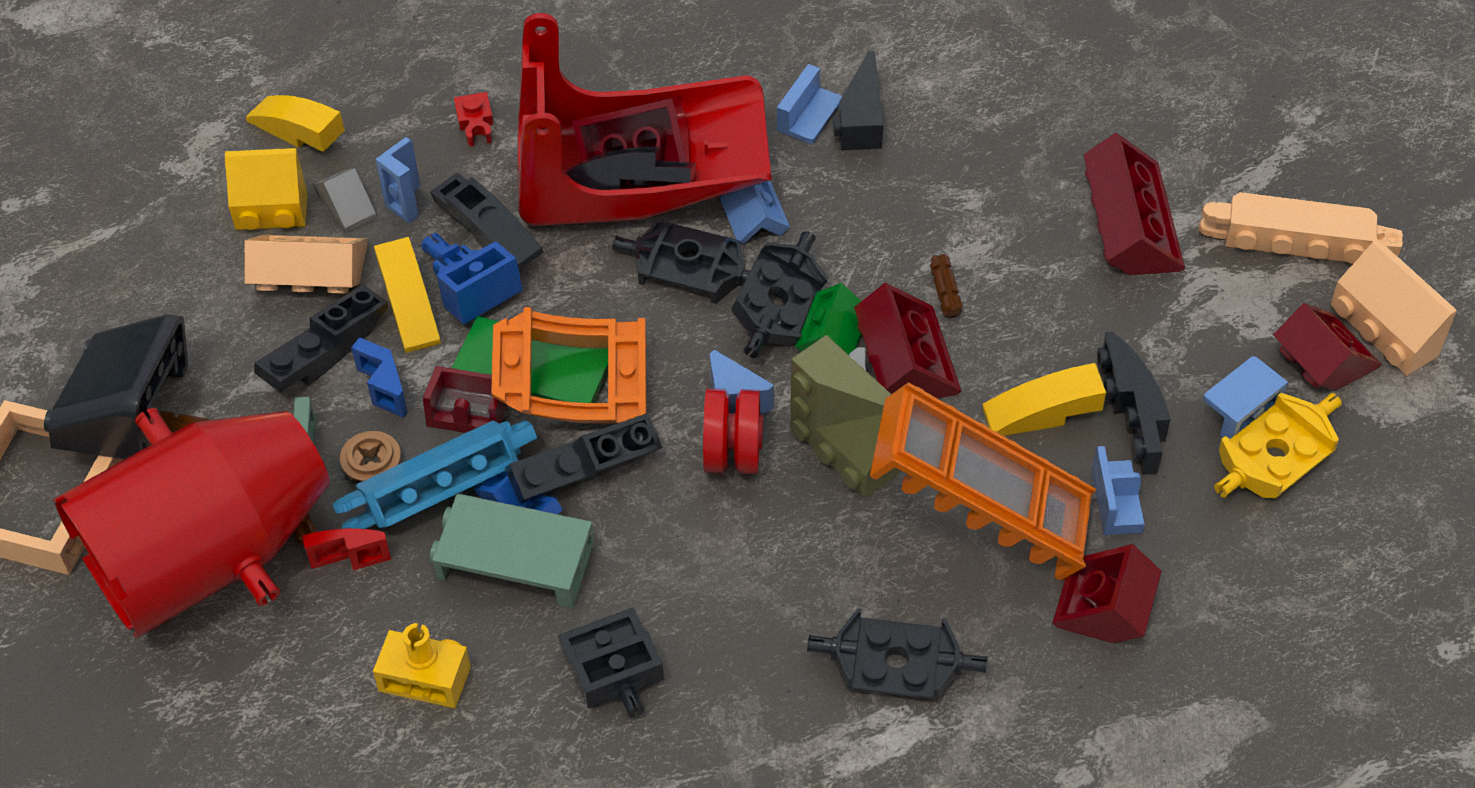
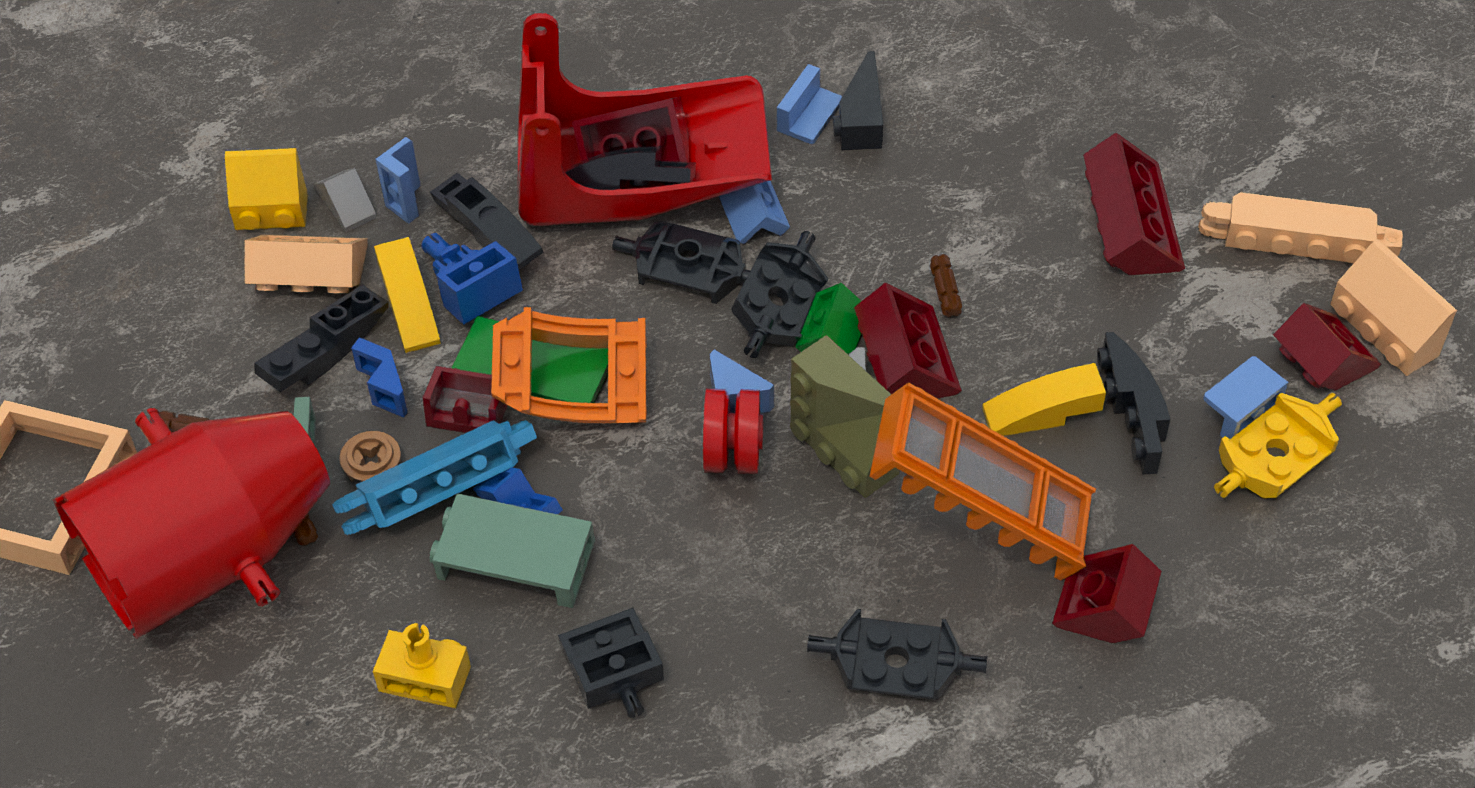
(116, 384): black windscreen -> none
(298, 121): yellow slope -> none
(360, 545): red slope -> none
(474, 116): red plate -> none
(583, 458): black slope -> none
(1117, 494): medium blue panel -> none

